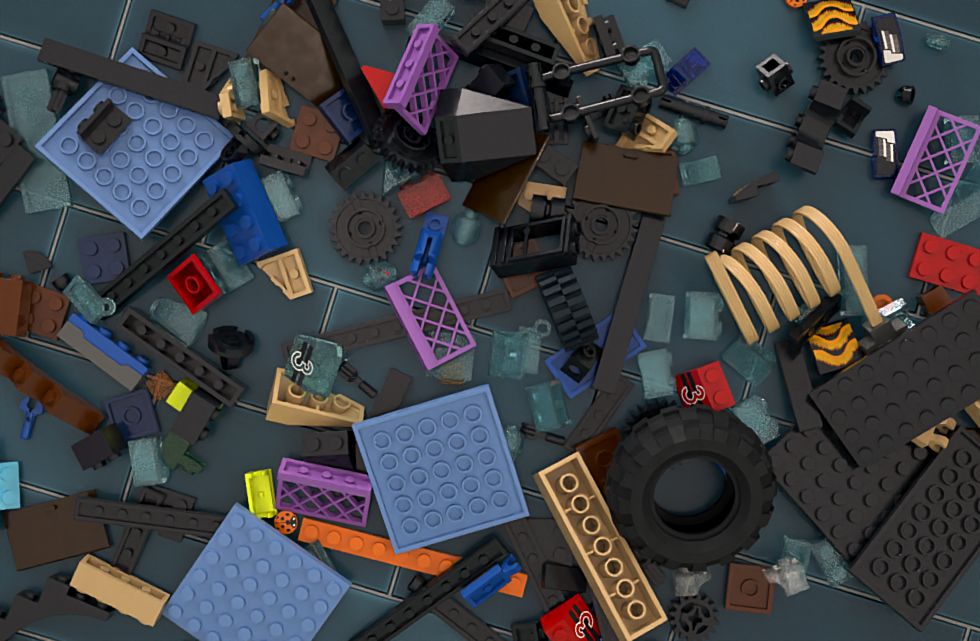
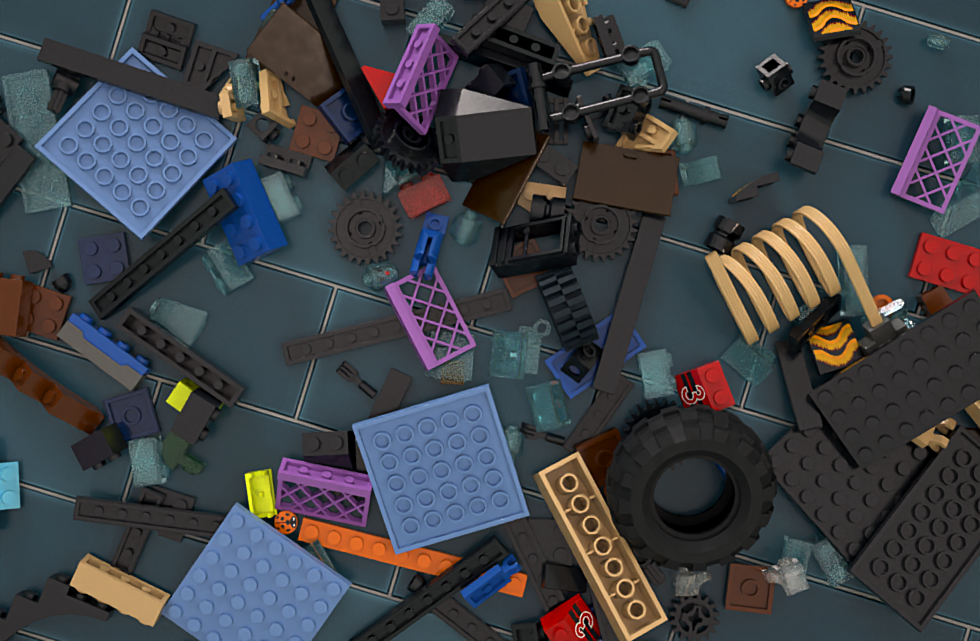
(30, 416): blue bar -> none
(50, 534): dark brown container -> none
(88, 300): clear light blue hinge -> none
(103, 126): black bracket -> none
(161, 385): clear orange tile -> none
(194, 284): red slope -> none
(230, 345): black tile -> none
(239, 144): black tile -> none
(288, 273): tan wing -> none
(294, 406): tan wedge -> none
(313, 364): clear light blue slope -> none
(659, 317): clear light blue brick -> none
(686, 71): clear blue slope -> none
(702, 315): clear light blue brick -> none
(754, 415): clear light blue brick -> none
(851, 116): black bracket -> none
(884, 154): slope -> none
(888, 39): slope -> none

